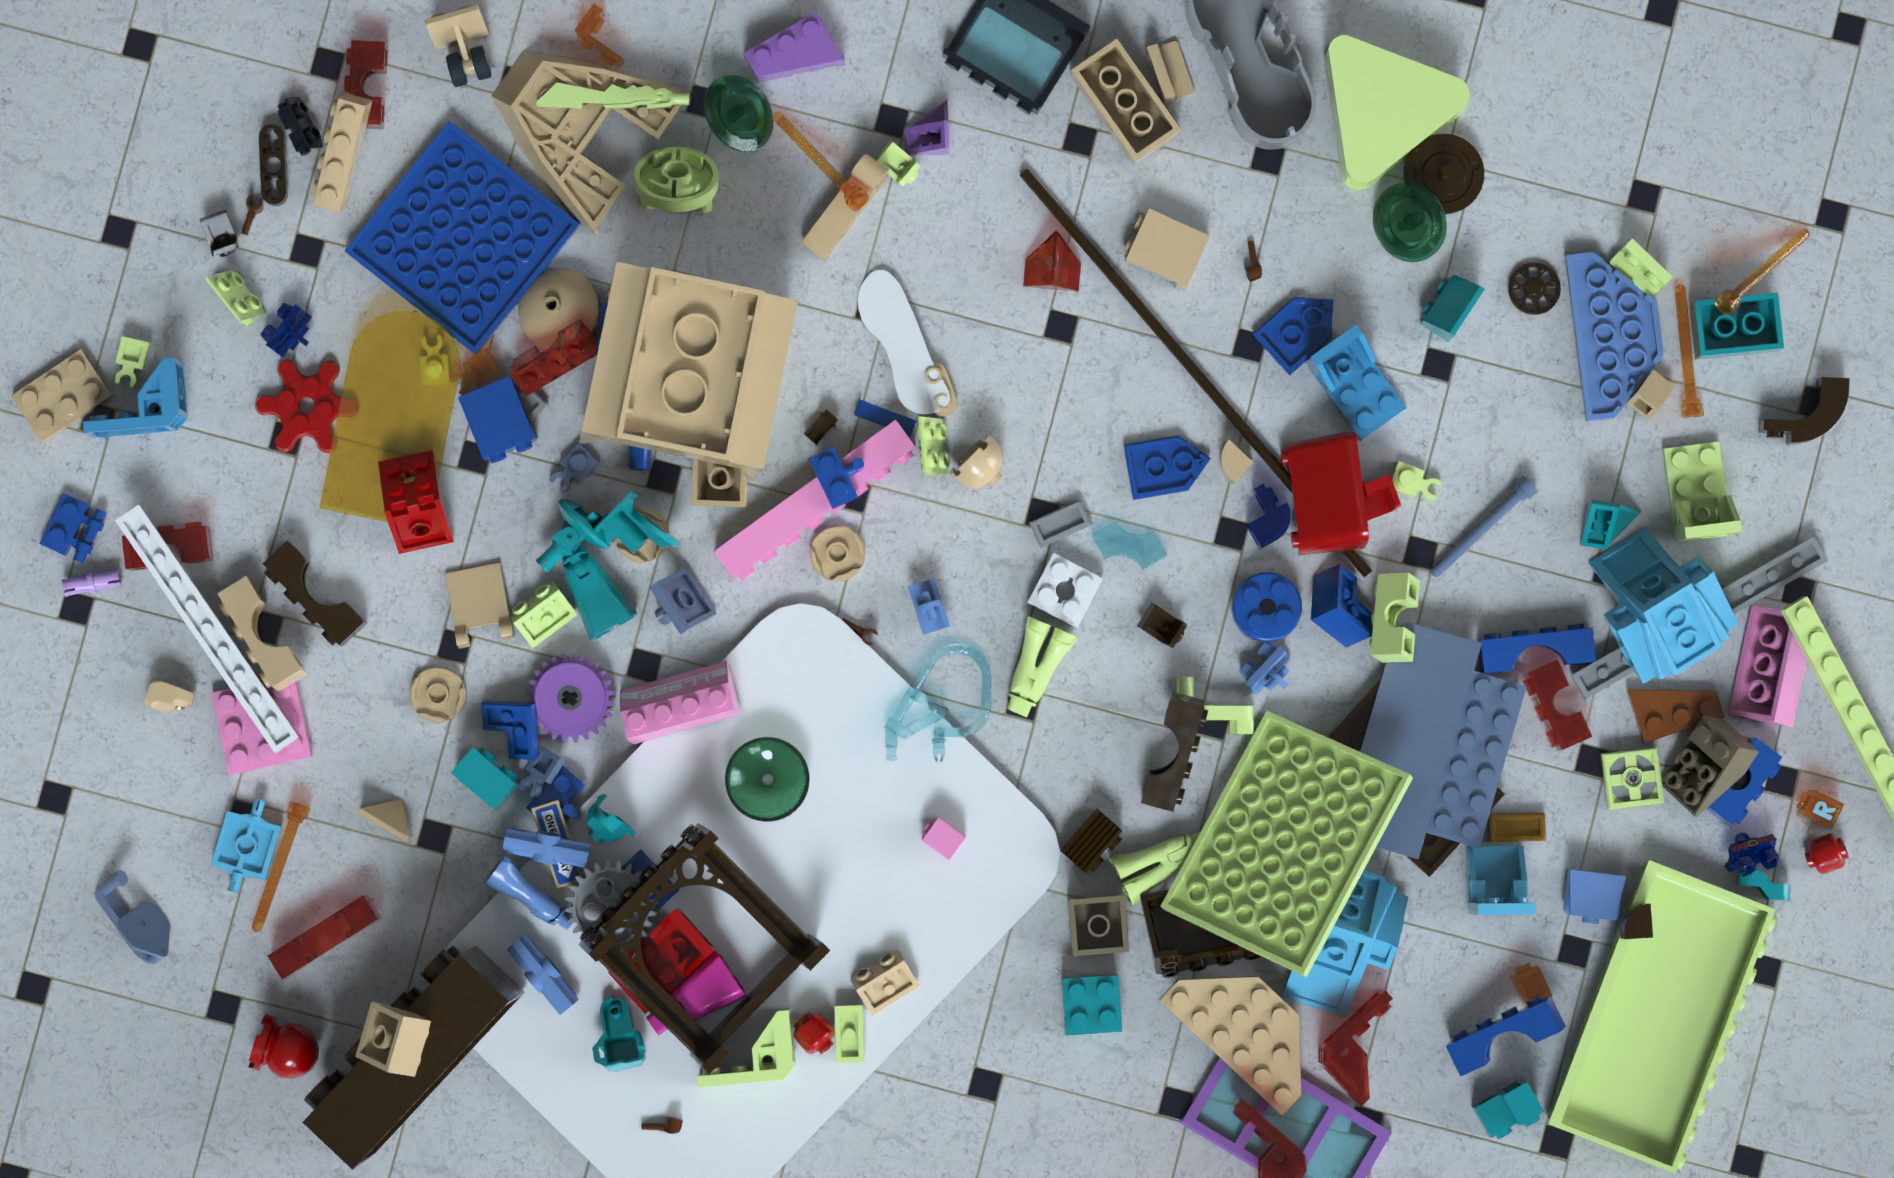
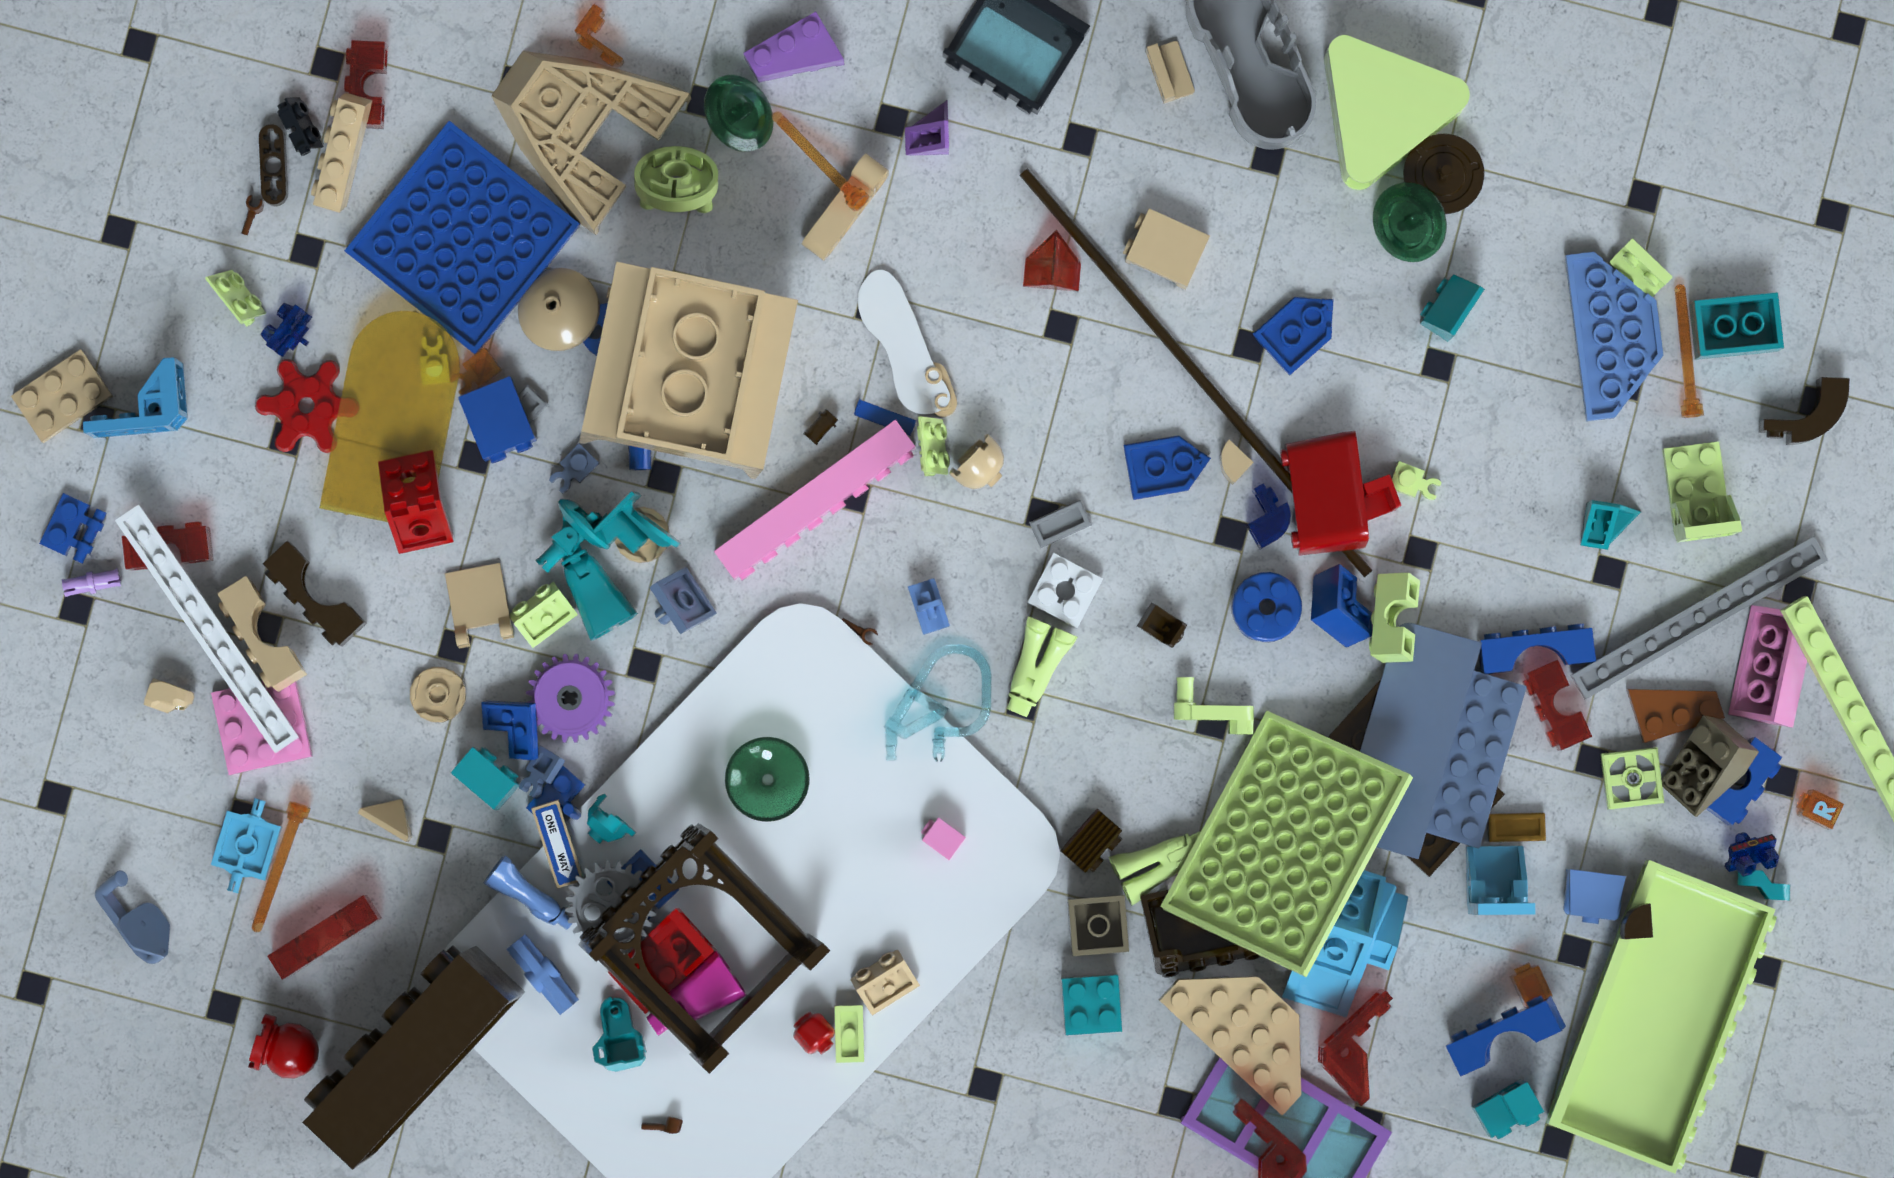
(132, 356): yellowish green plate -> none
(220, 233): bracket -> none
(393, 1039): tan slope -> none
(456, 29): tan plate -> none
(536, 368): clear red arch -> none
(546, 847): medium blue piece -> none
(615, 97): yellowish green sword -> none
(678, 703): bright pink slope -> none
(718, 485): tan slope -> none
(774, 1041): yellowish green bracket -> none
(835, 477): blue plate -> none
(837, 553): tan tile -> none
(899, 163): yellowish green bracket -> none
(1117, 542): clear light blue tile -> none
(1125, 102): tan brick -> none
(1164, 784): dark brown arch -> none
(1253, 271): reddish brown hand -> none
(1270, 672): medium blue hips -> none
(1355, 382): dark azure bracket -> none
(1523, 490): sand blue piece -> none
(1534, 288): dark brown wheel -> none
(1651, 395): tan brick -> none
(1664, 611): medium azure piece -> none
(1730, 300): clear orange piece -> none
(1826, 853): red head -> none

